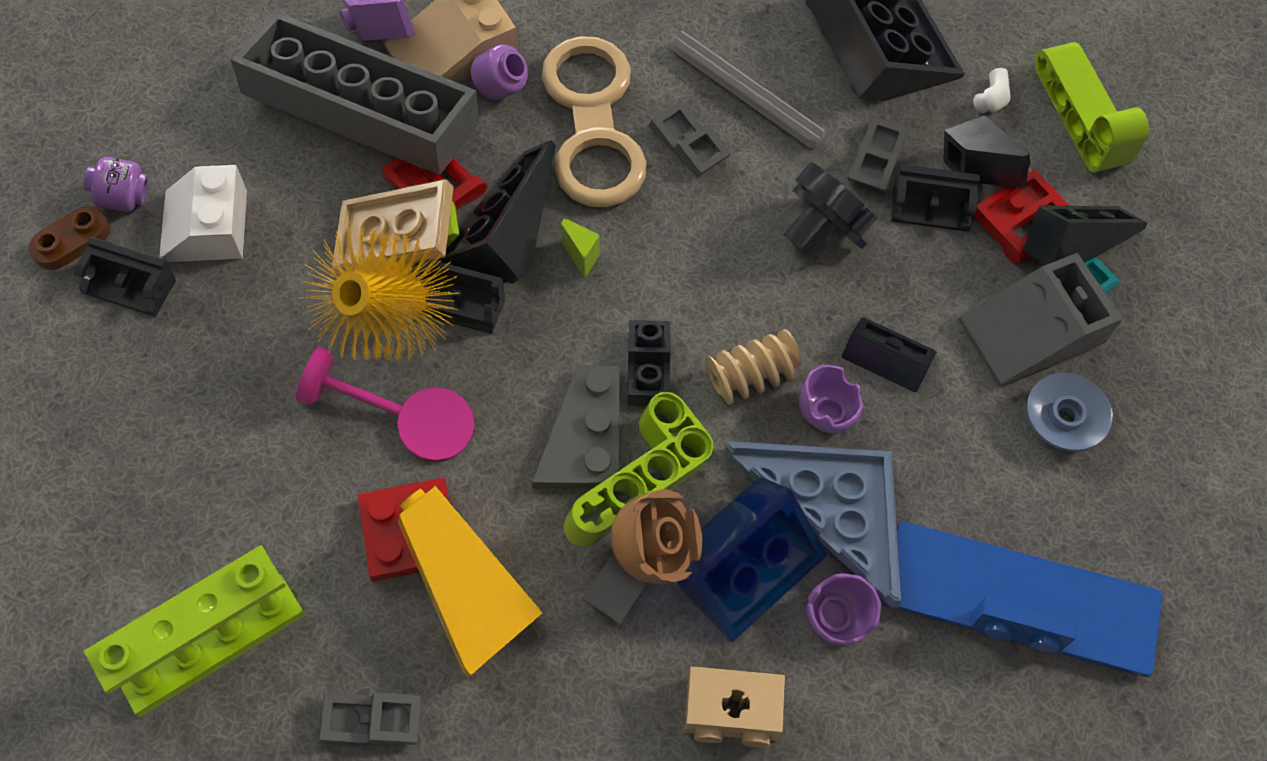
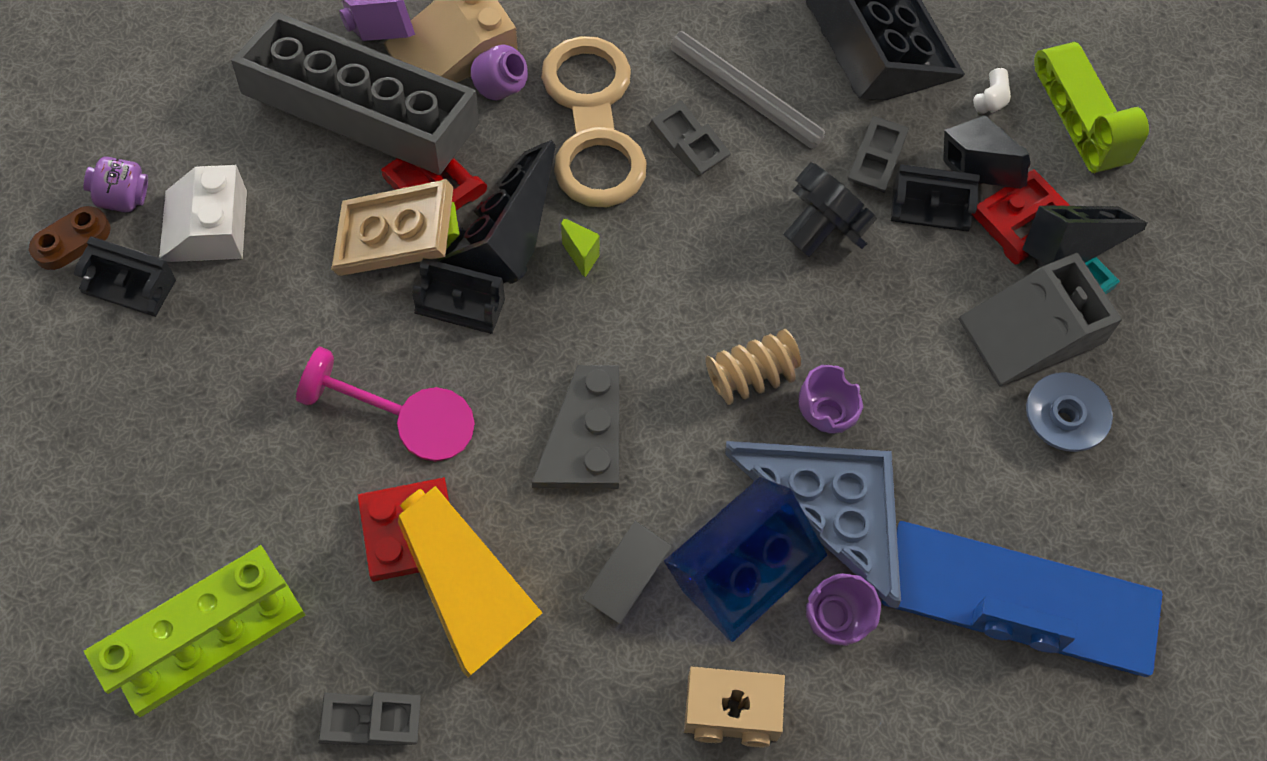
(379, 295): yellow piece -> none
(635, 479): lime beam -> none
(648, 360): black slope -> none
(656, 537): medium nougat cylinder -> none
(888, 354): black slope -> none

